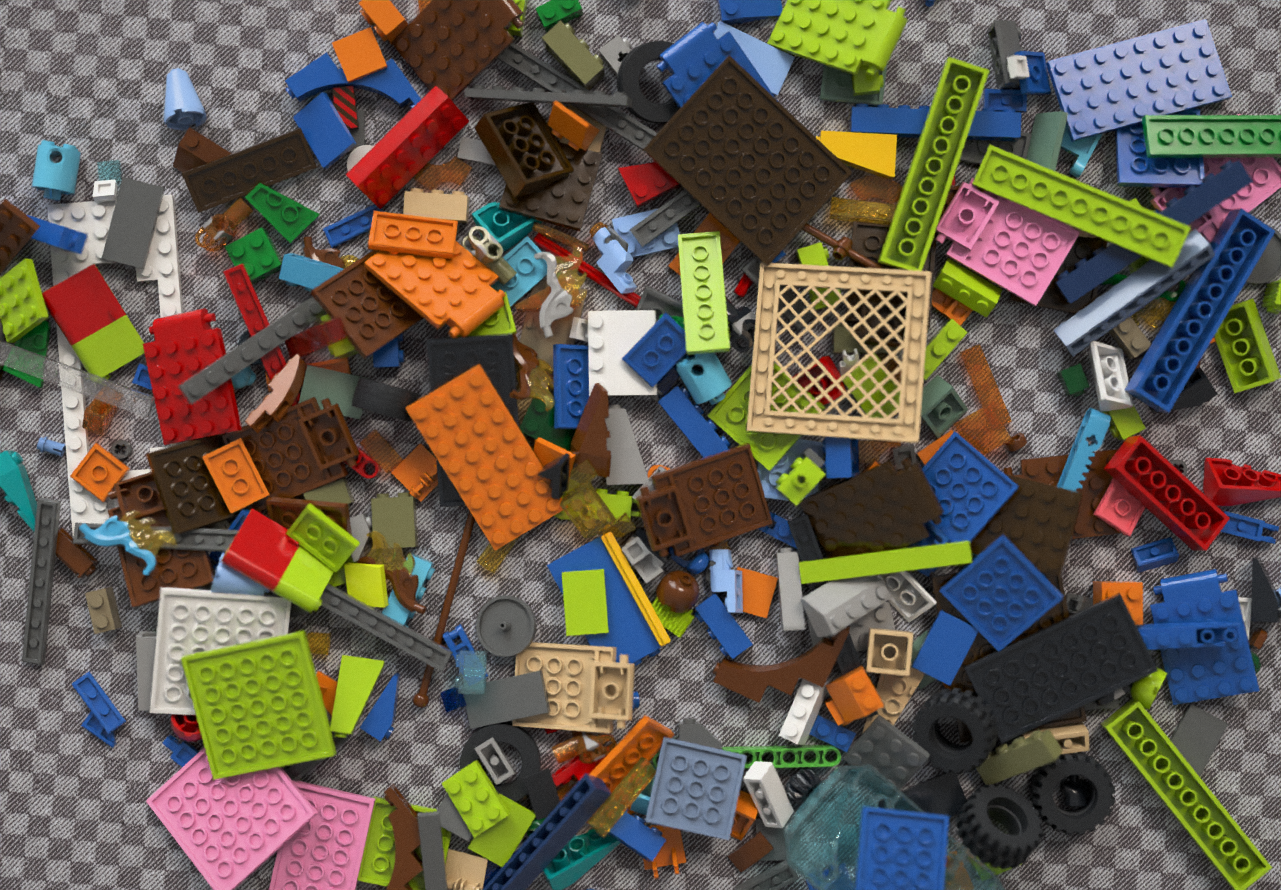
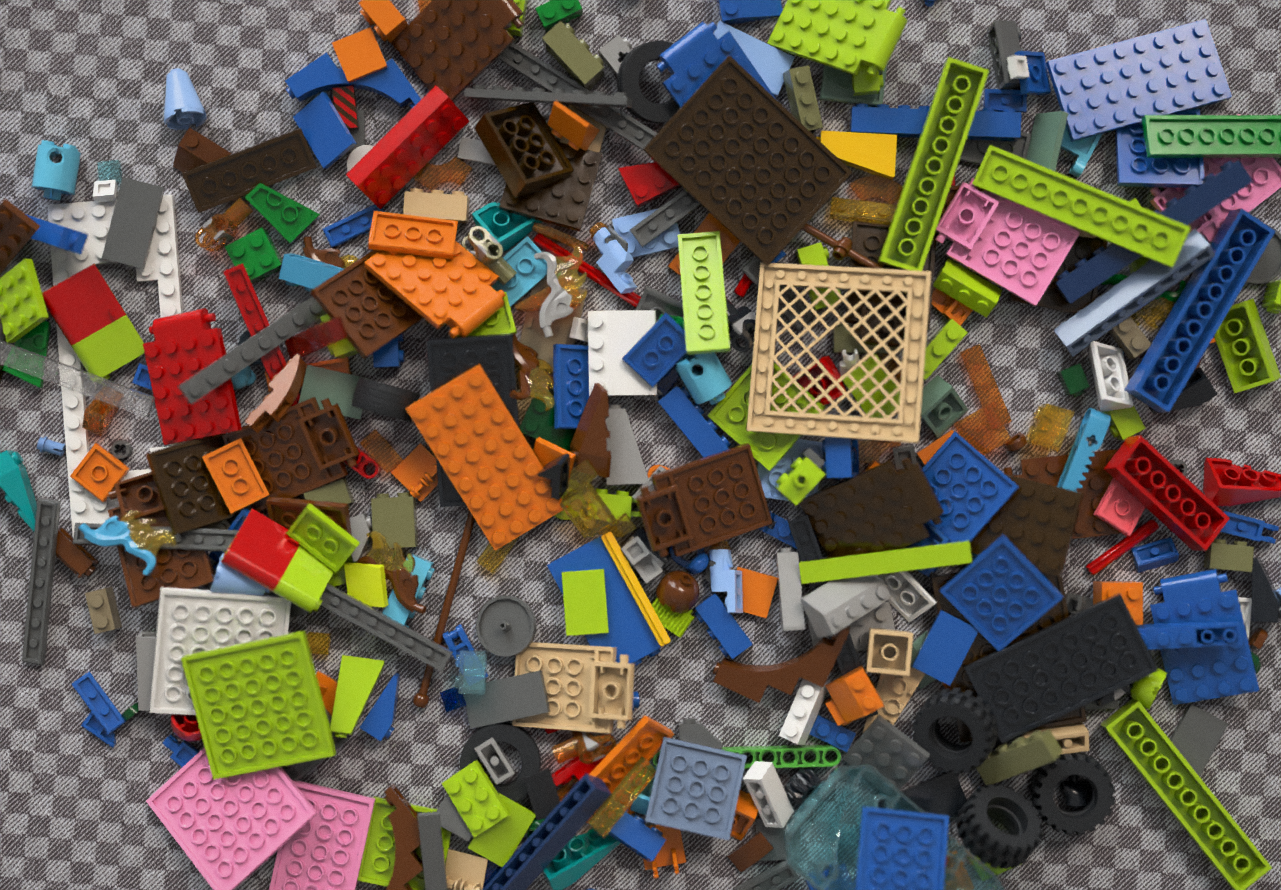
(130, 712): none -> dark green tile
(802, 97): none -> olive brick
(1049, 427): none -> clear yellow slope
(1122, 547): none -> red axle
(1229, 557): none -> olive brick

